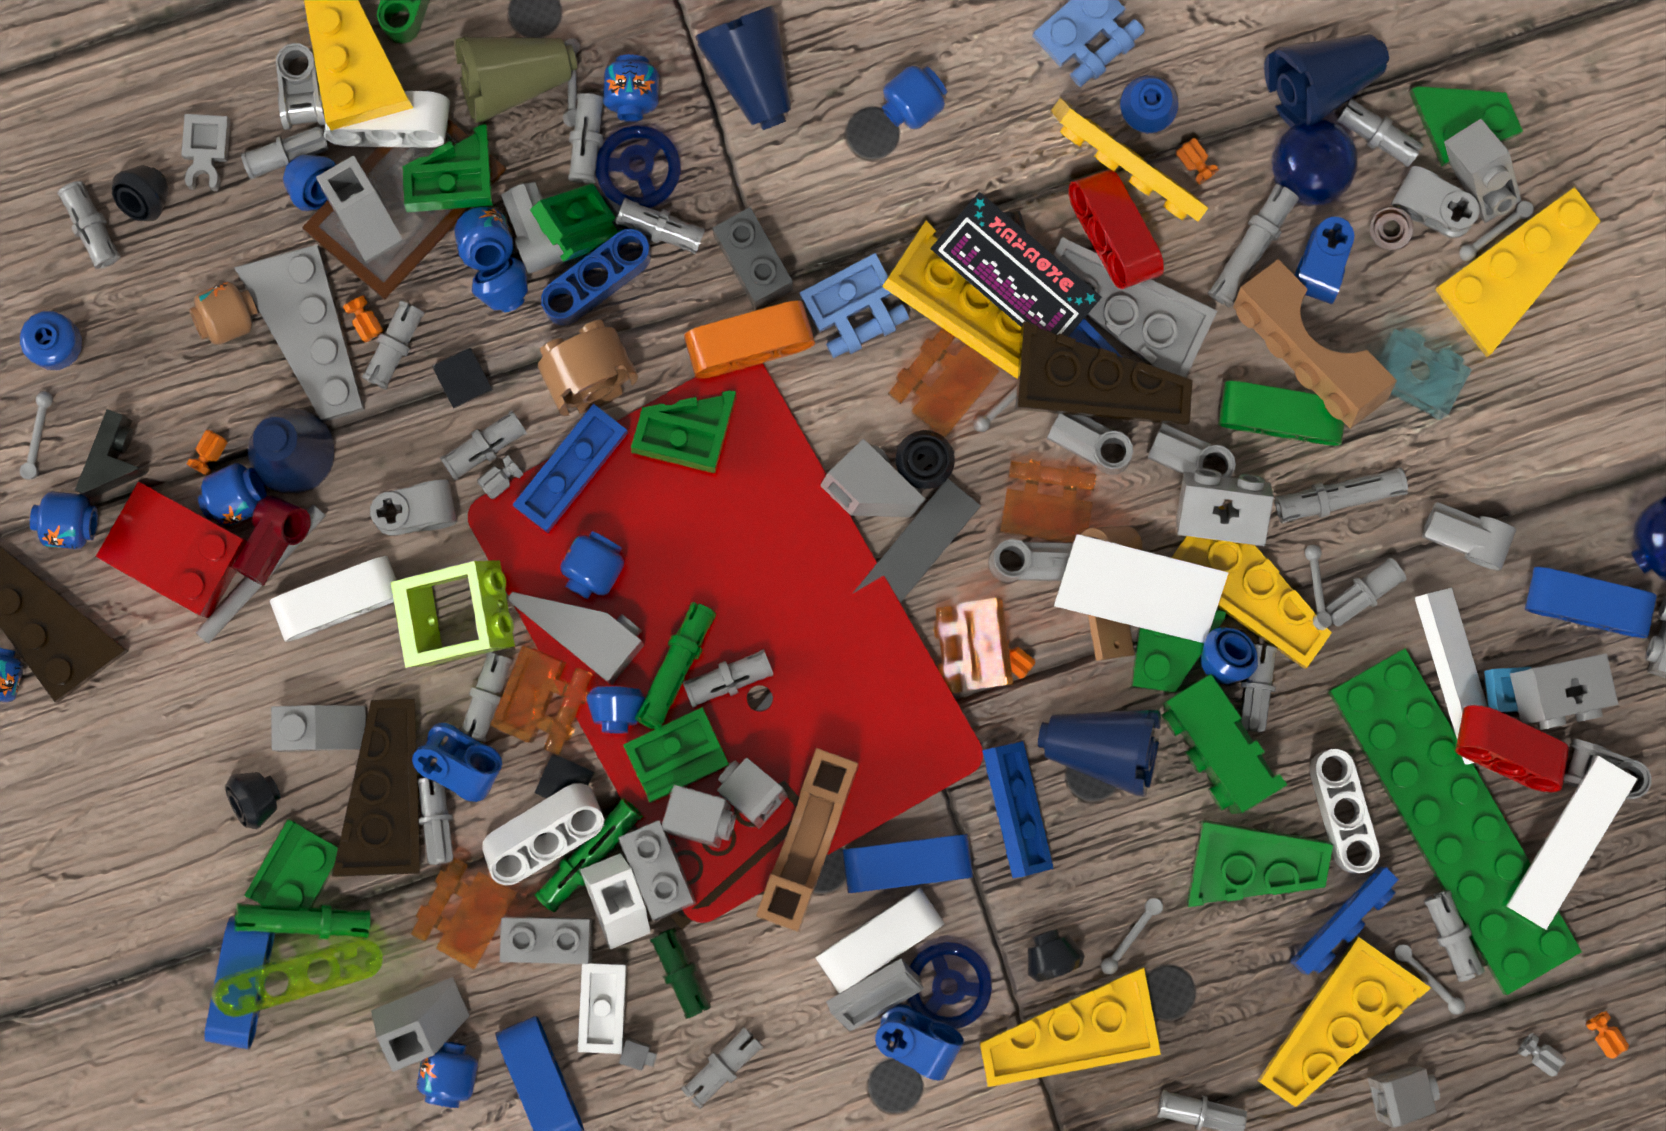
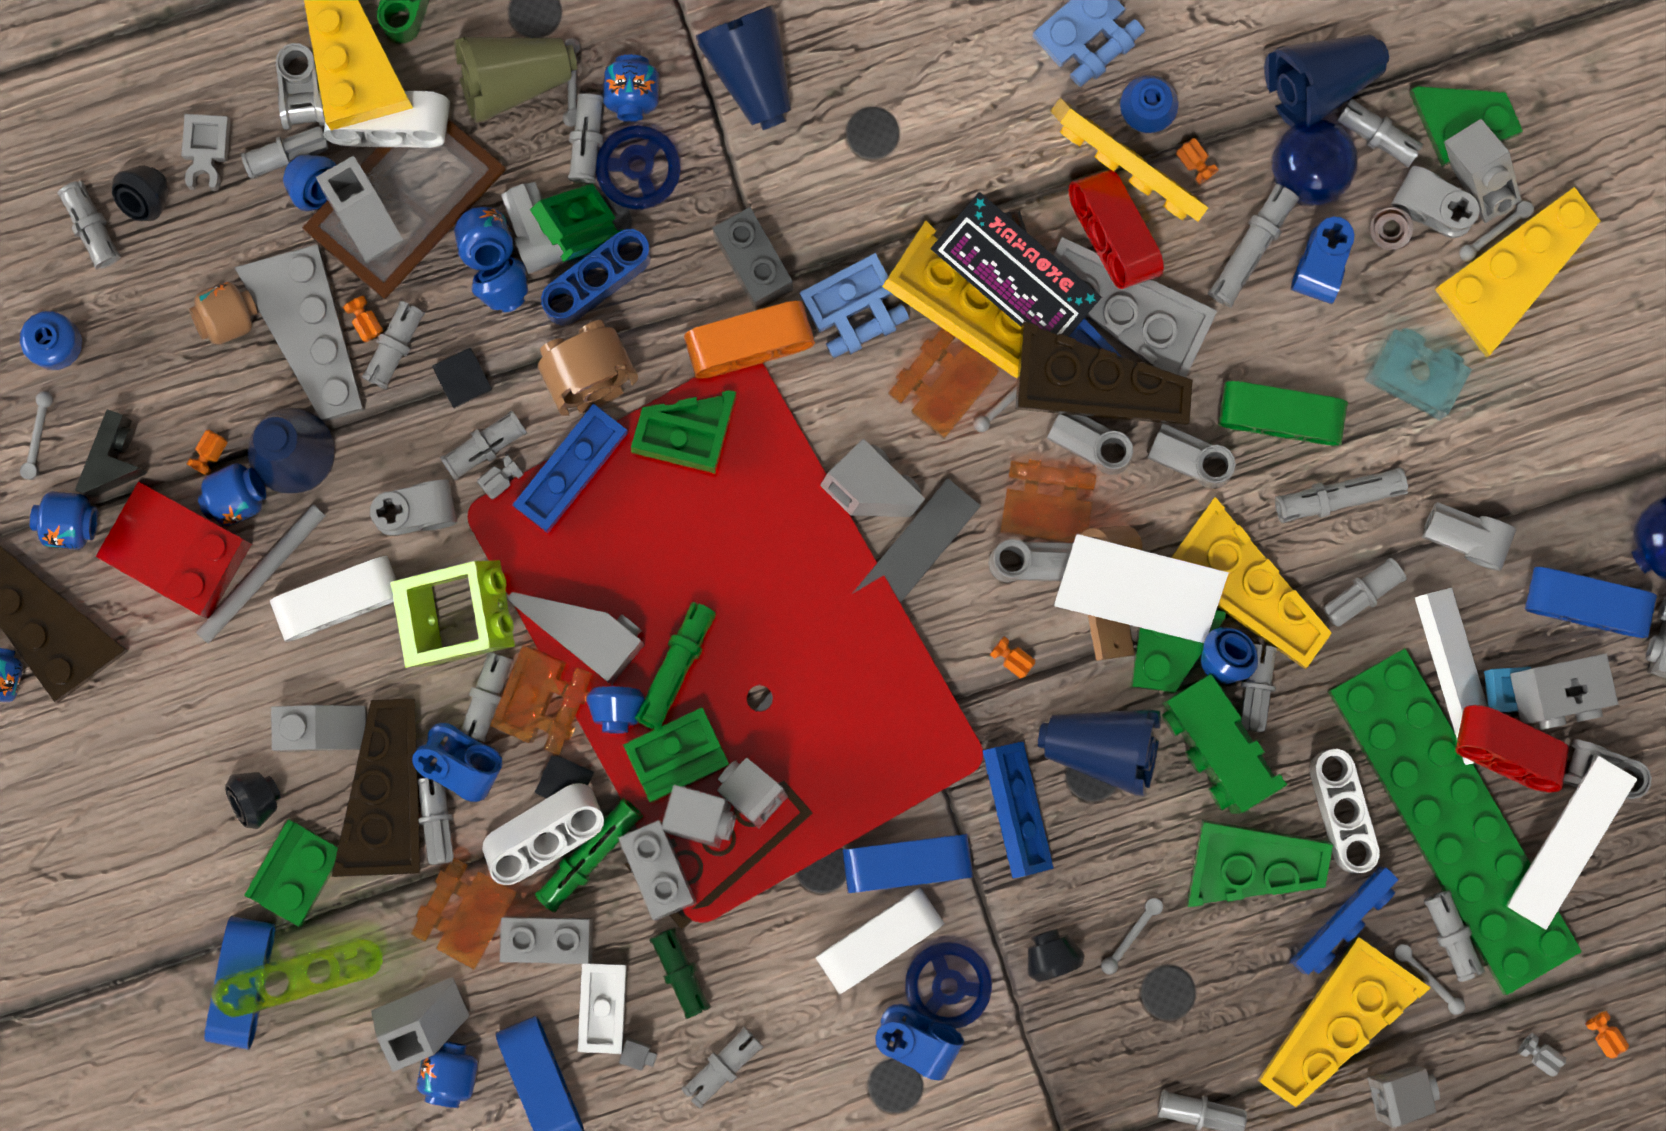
(276, 527): dark red piece -> none
(300, 920): green pin -> none
(450, 176): green wing -> none
(592, 565): blue head -> none
(616, 900): white slope -> none
(660, 226): light grey pin -> none
(728, 678): light grey pin -> none
(808, 840): medium nougat arch -> none
(875, 995): light grey tile -> none
(914, 97): blue head -> none
(937, 453): black cone -> none
(983, 645): clear orange plate -> none
(1084, 1033): yellow wing -> none
(1243, 520): light grey brick -> none
(1322, 619): light grey hinge -> none
(1346, 382): medium nougat arch -> none

